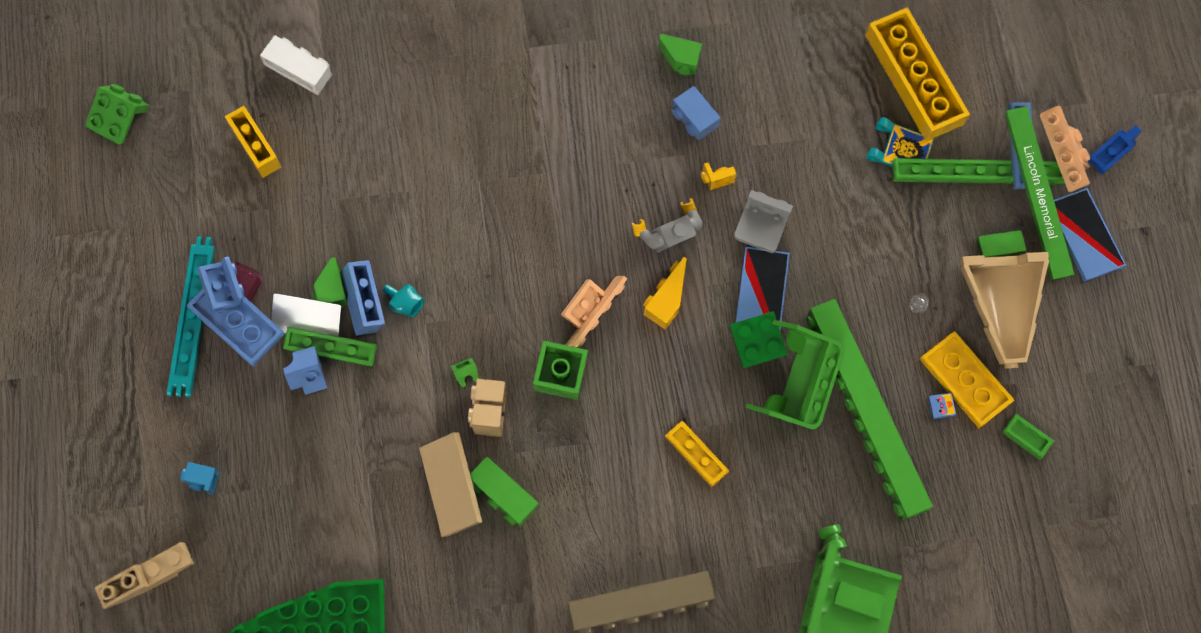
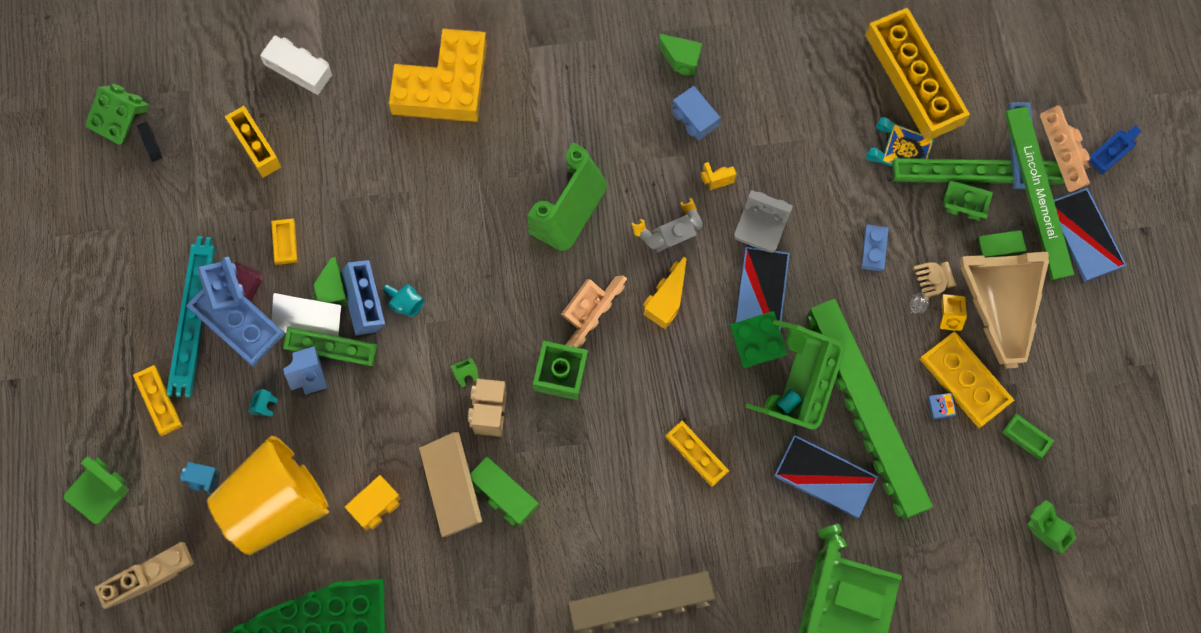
(96, 491): none -> bright green bracket
(149, 141): none -> black beam
(157, 401): none -> yellow tile
(259, 403): none -> teal tile
(266, 498): none -> yellow cone
(284, 241): none -> yellow tile
(373, 503): none -> yellow brick
(444, 91): none -> yellow piece
(563, 222): none -> bright green windscreen
(788, 402): none -> teal hinge
(826, 476): none -> tile
(874, 248): none -> medium blue plate
(937, 278): none -> tan piece
(953, 312): none -> yellow bracket
(967, 199): none -> bright green bracket
(1051, 529): none -> bright green brick

